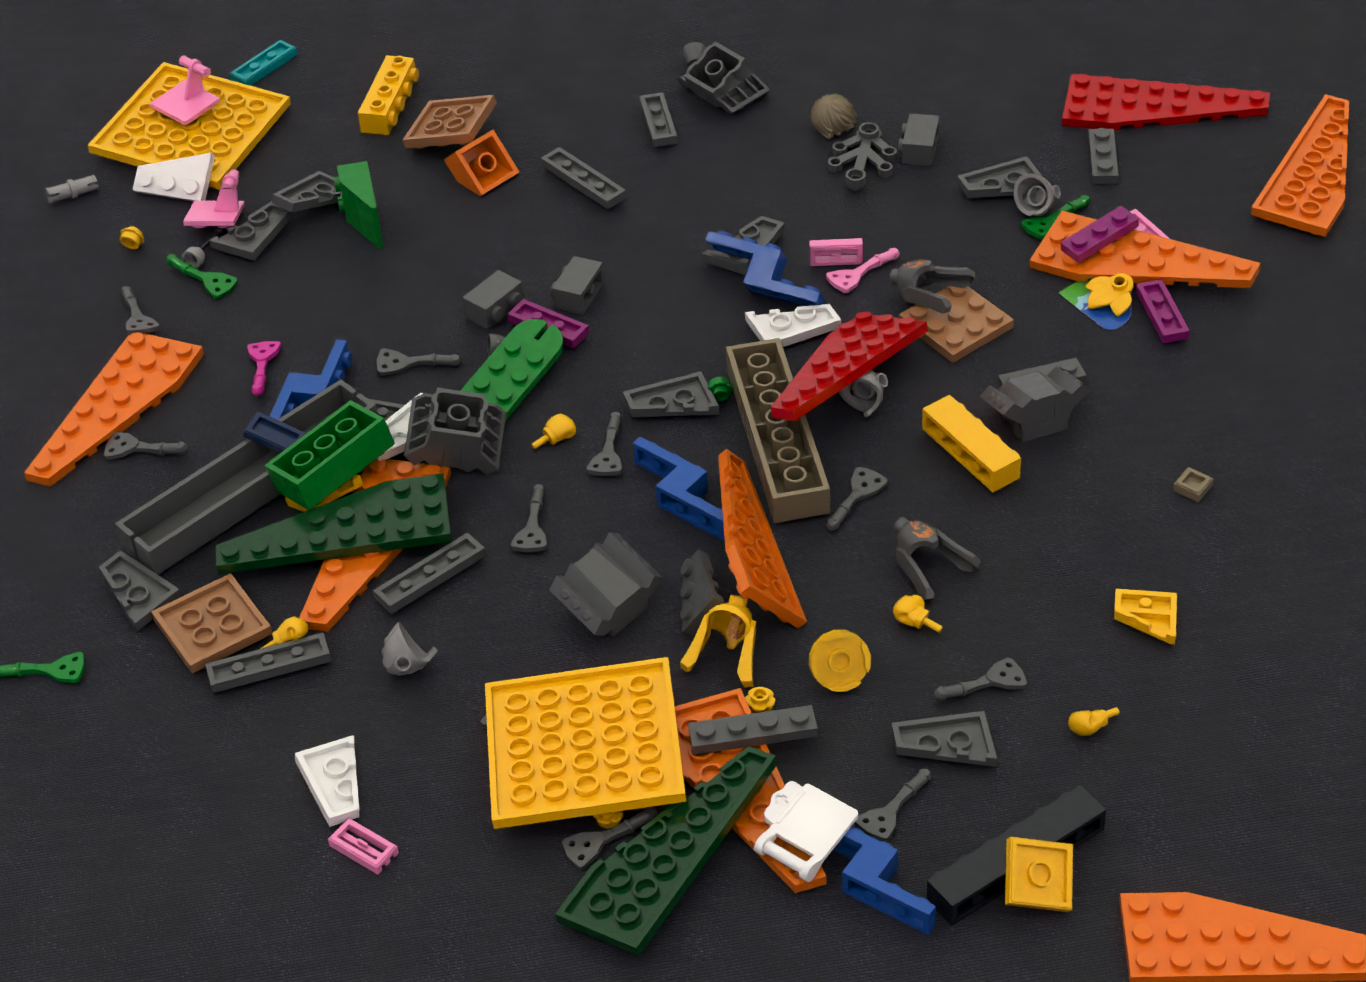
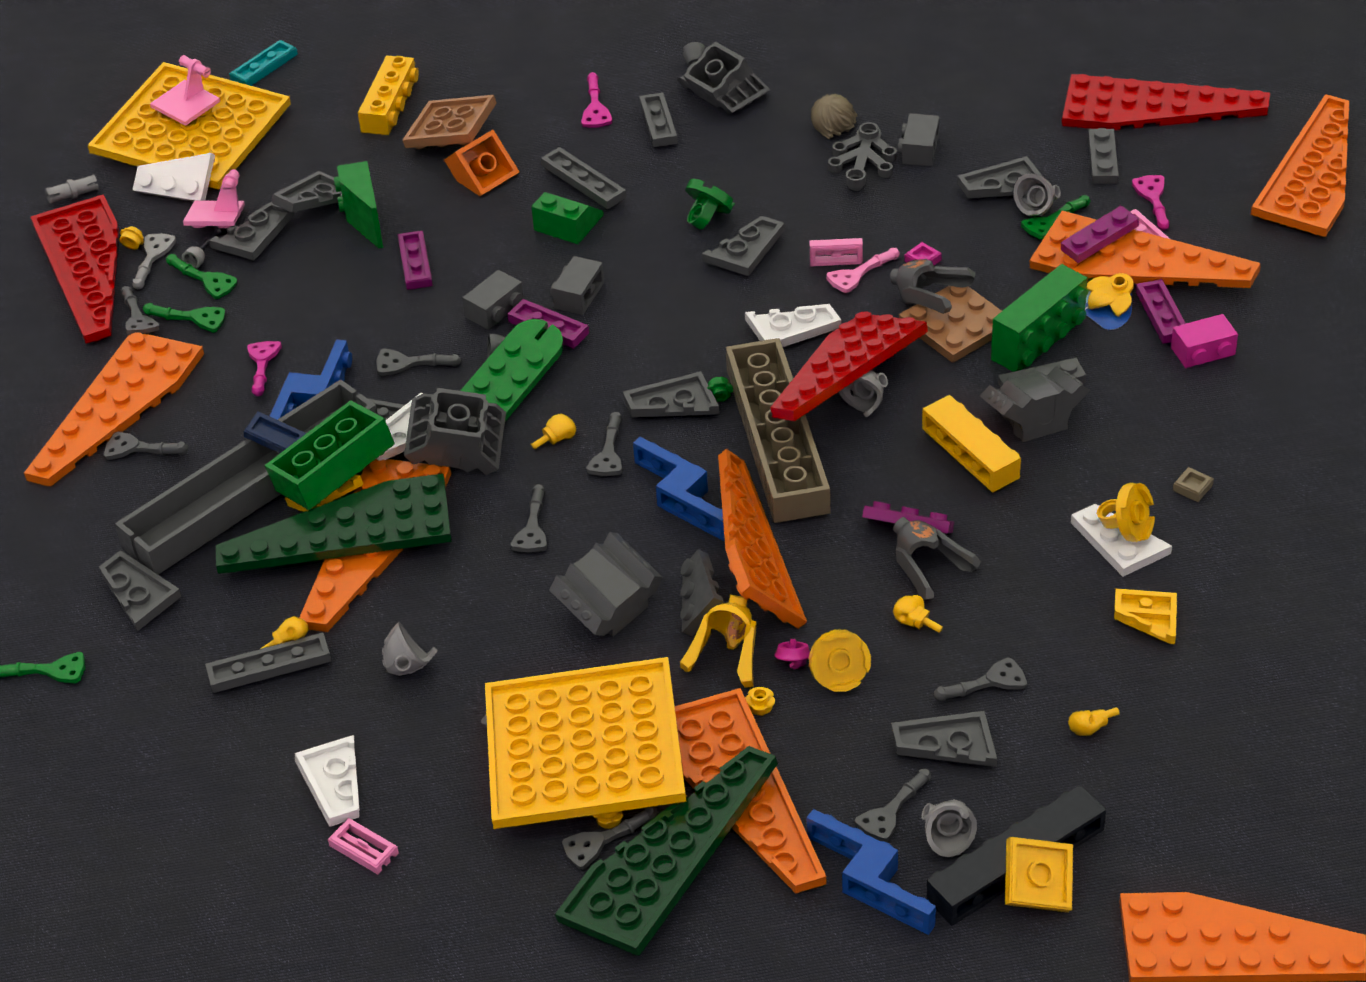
(83, 256): none -> red wing
(155, 246): none -> light grey piece
(207, 317): none -> green piece
(211, 623): medium nougat plate -> none
(414, 260): none -> magenta tile
(429, 573): dark grey plate -> none
(564, 217): none -> green slope
(595, 106): none -> dark pink piece
(706, 203): none -> green tile
(752, 729): dark grey plate -> none
(764, 269): blue bracket -> none
(793, 652): none -> dark pink hat
(808, 822): white piece -> none
(858, 493): dark grey piece -> none
(882, 512): none -> magenta plate
(923, 251): none -> dark pink tile
(949, 827): none -> light grey helmet
(1039, 318): none -> green brick
(1121, 554): none -> white wing
(1131, 512): none -> yellow tile
(1156, 183): none -> dark pink piece
(1204, 340): none -> dark pink brick

